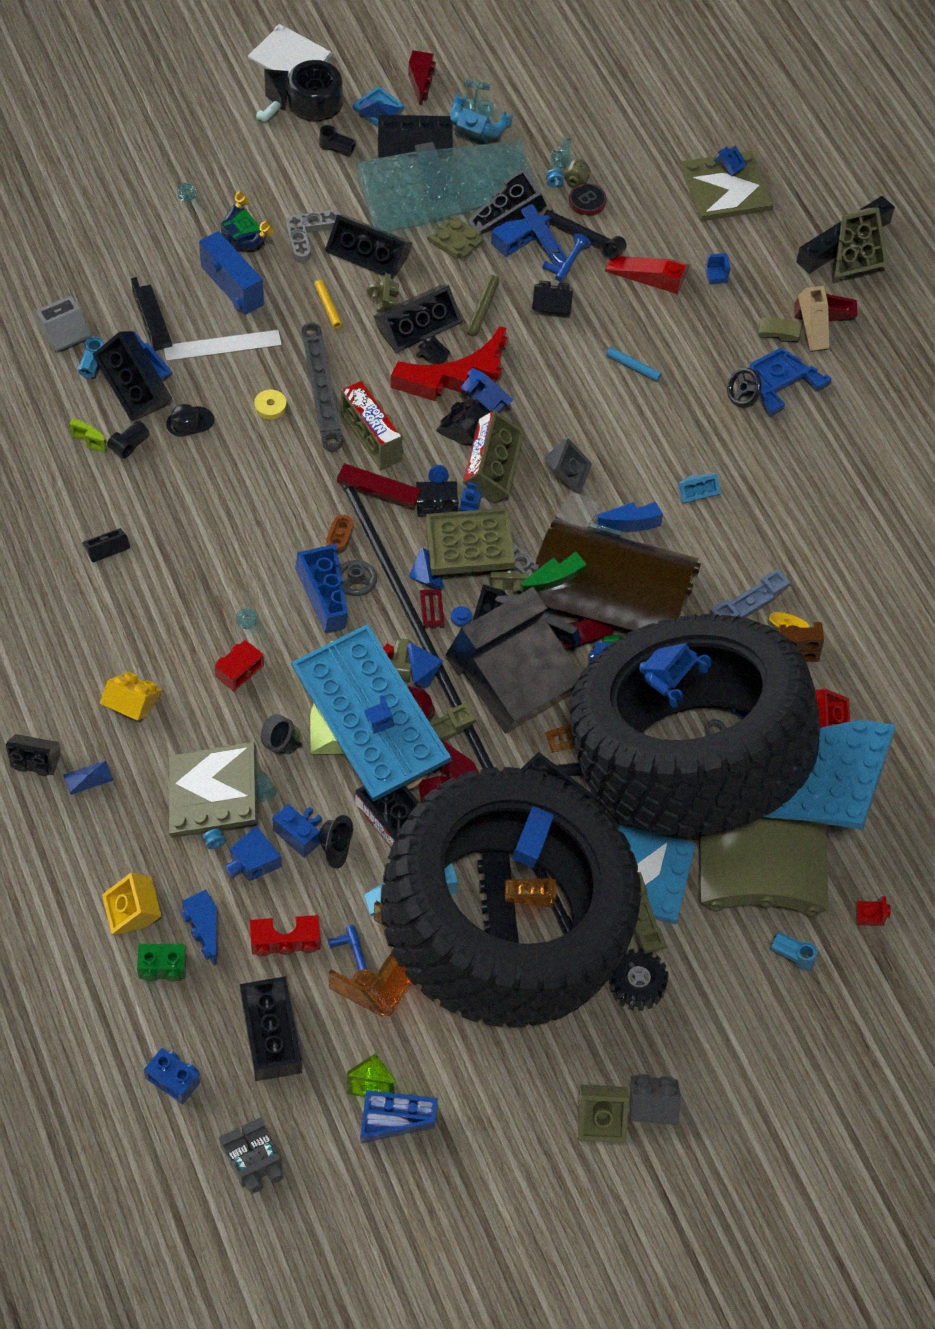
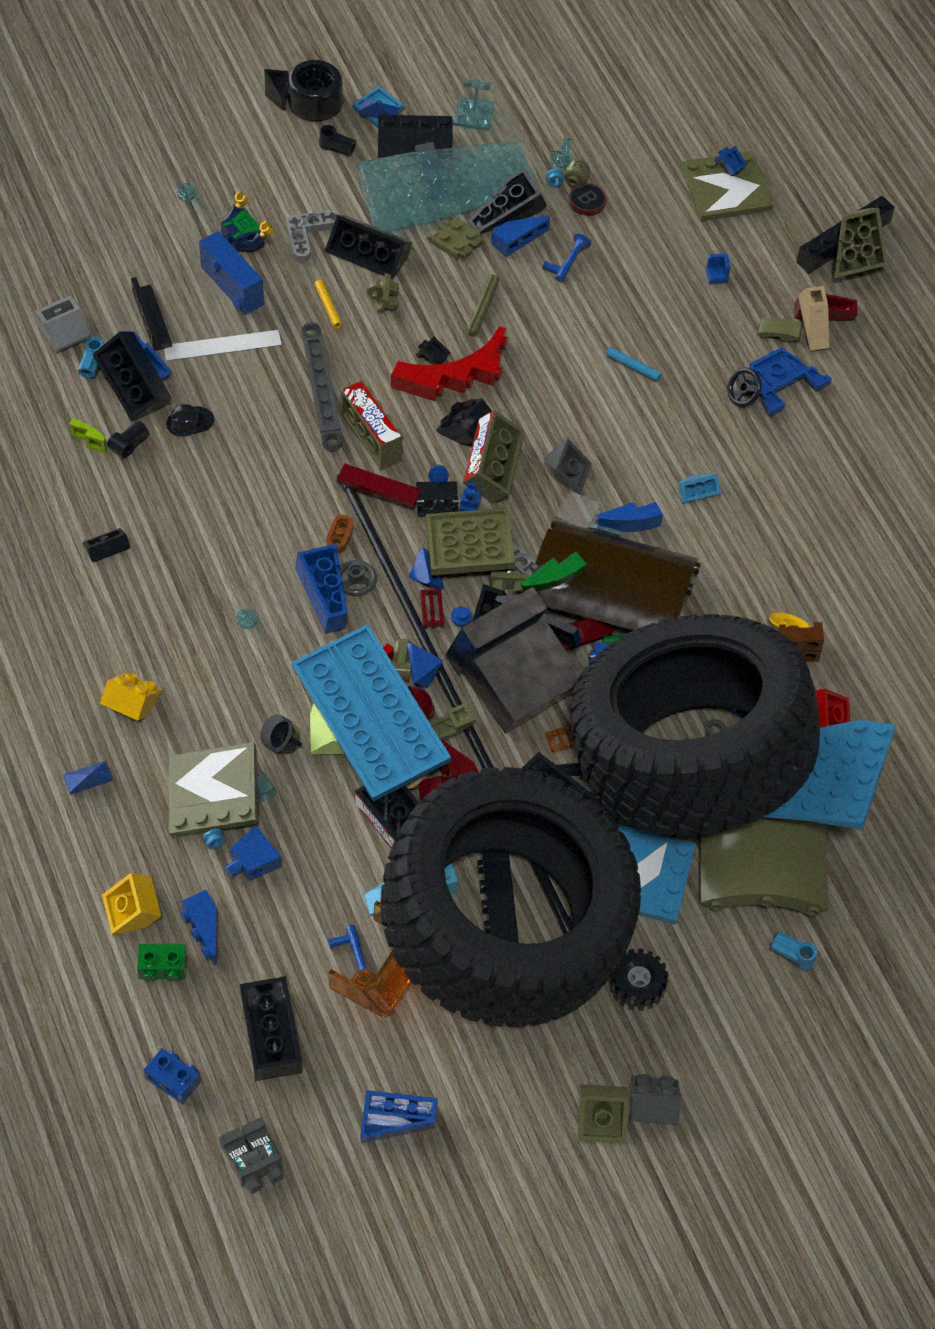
(33, 754): black slope -> none
(239, 665): red brick -> none
(265, 115): light aqua arm -> none
(267, 940): red arch -> none
(273, 411): light yellow piece -> none
(286, 49): white piece -> none
(297, 829): blue brick -> none
(335, 840): black piece -> none
(370, 1076): clear neon green slope -> none
(379, 716): blue panel -> none
(418, 318): black slope -> none
(419, 73): dark red slope -> none
(474, 124): dark azure torso -> none
(485, 390): blue panel -> none
(532, 837): blue slope -> none
(544, 235): blue sticker -> none
(545, 887): clear orange slope -> none
(552, 297): black slope -> none
(600, 240): black piece -> none
(647, 930): olive slope -> none
(655, 272): red wedge -> none
(669, 666): blue torso -> none
(756, 597): sand blue slope -> none
(872, 912): red bracket -> none

